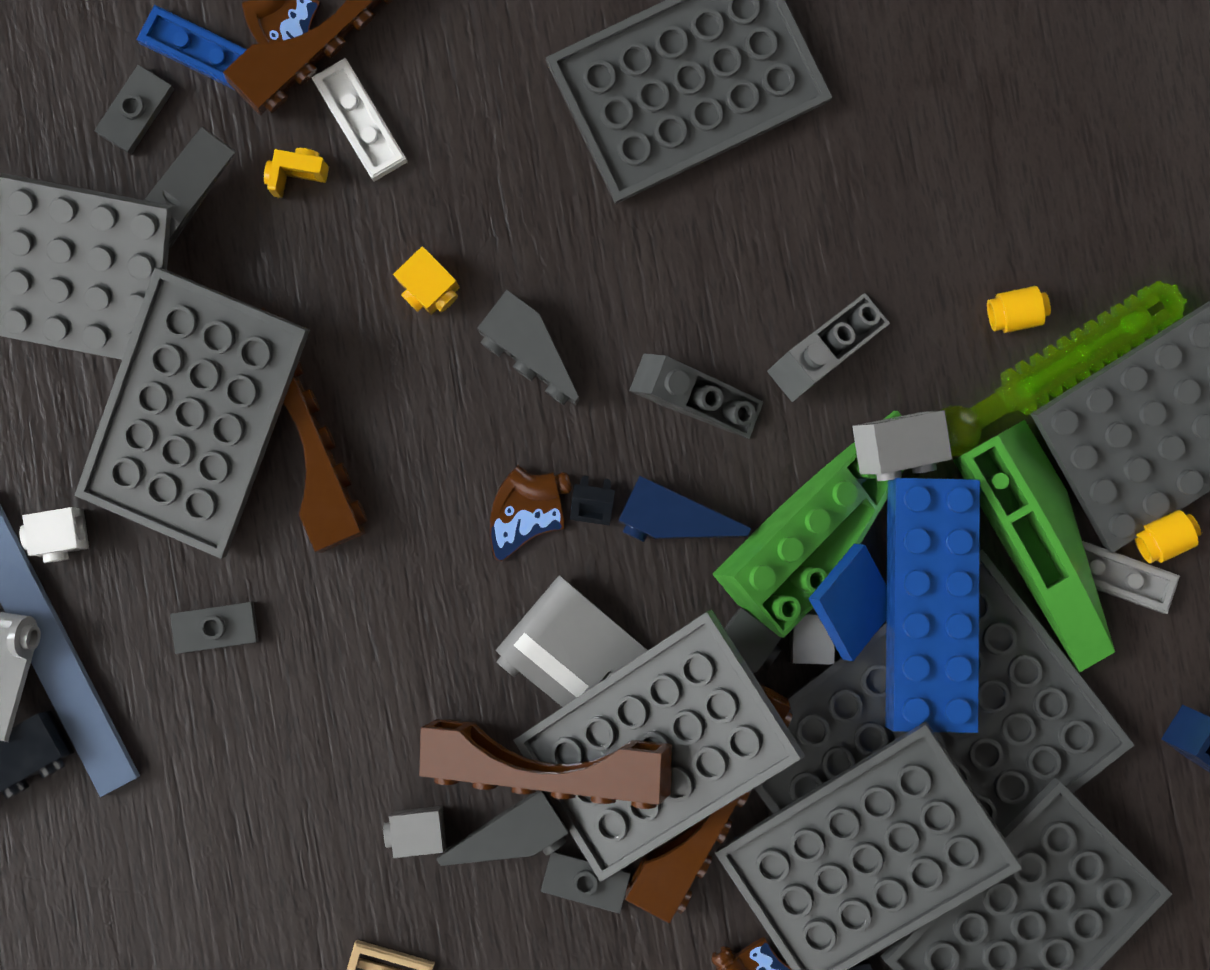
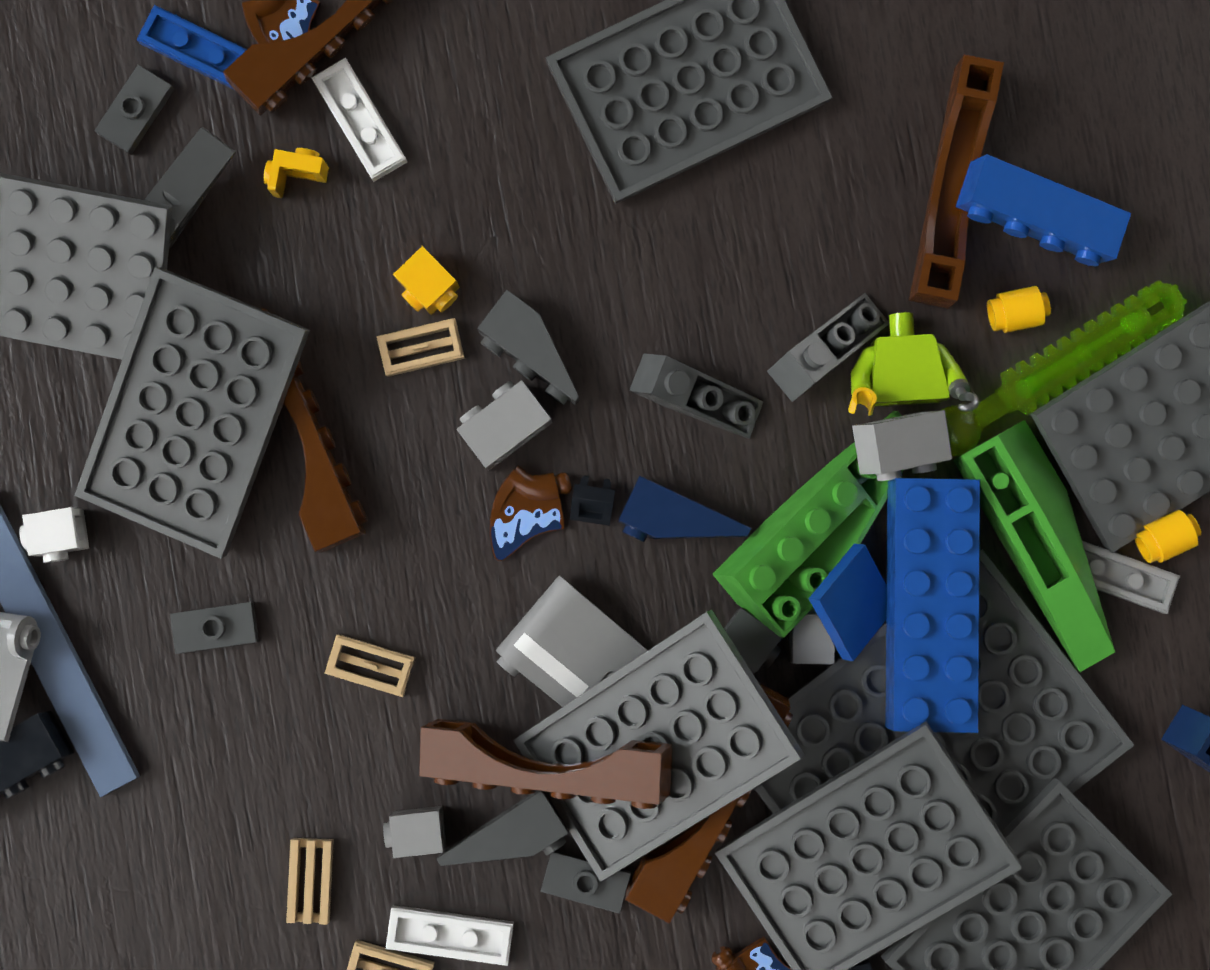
(307, 915): none -> tan tile
(387, 356): none -> tan tile
(403, 674): none -> tan tile
(449, 935): none -> white tile
(503, 424): none -> light grey brick
(907, 371): none -> lime torso
(962, 140): none -> reddish brown arch
(1042, 210): none -> blue brick

